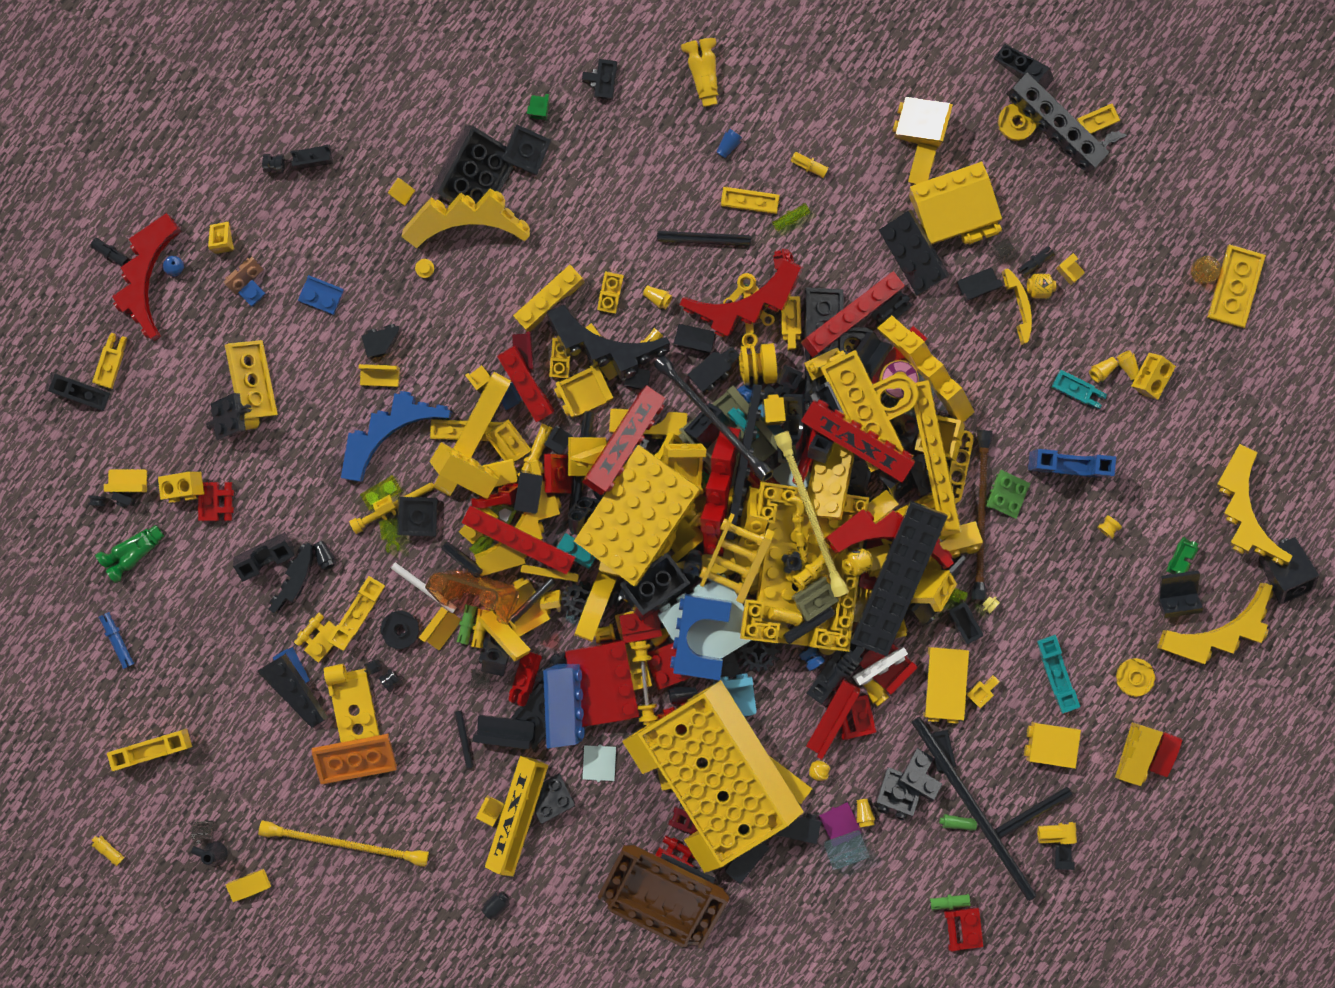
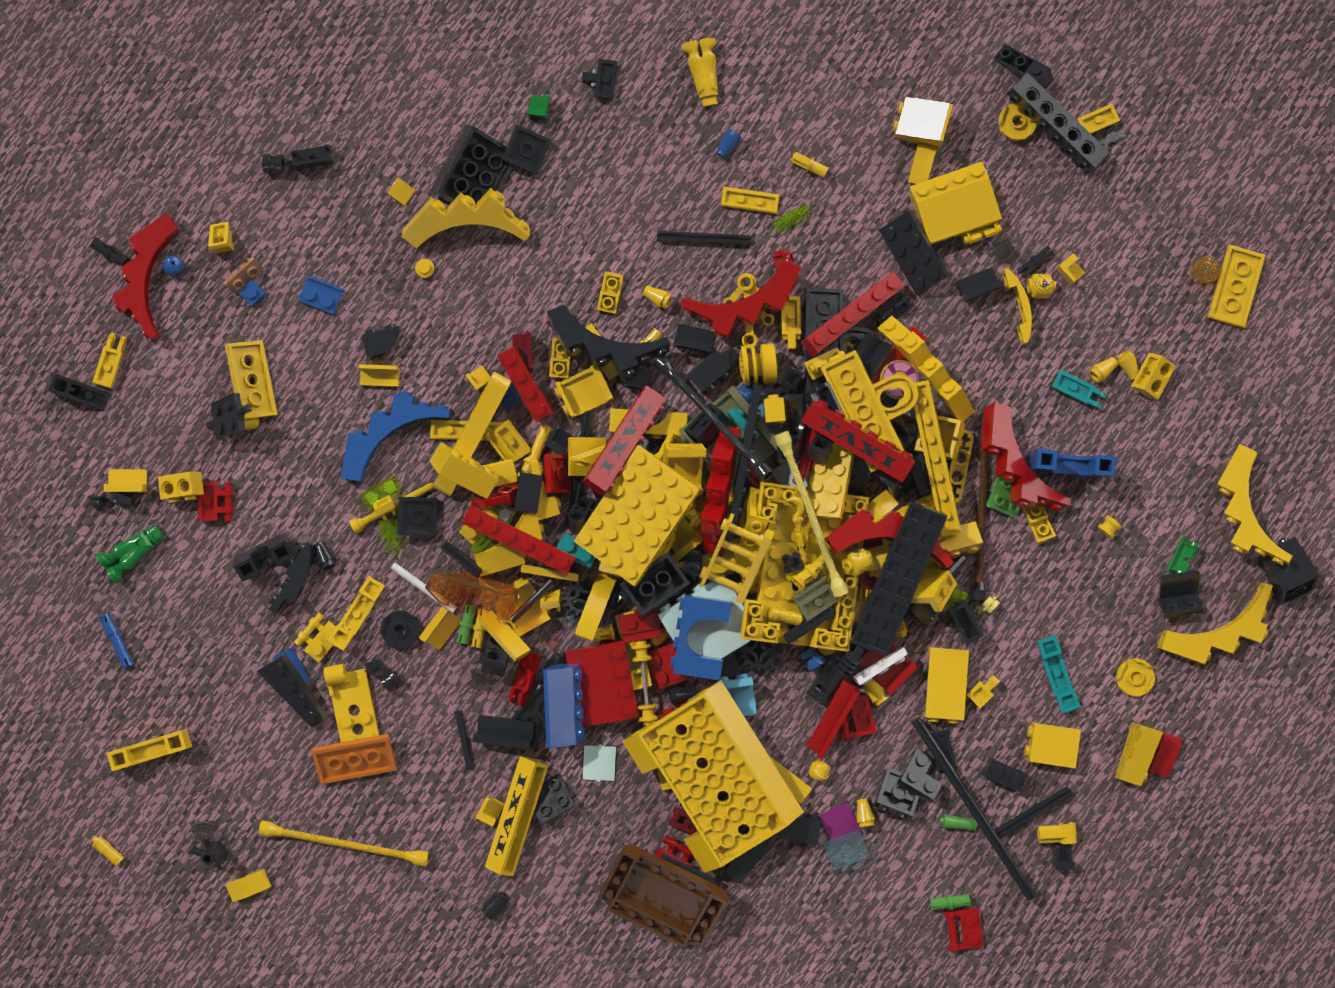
(560, 287): yellow arch -> none
(1004, 774): none -> black brick
(1011, 467): none -> red arch
(1039, 524): none -> yellow slope

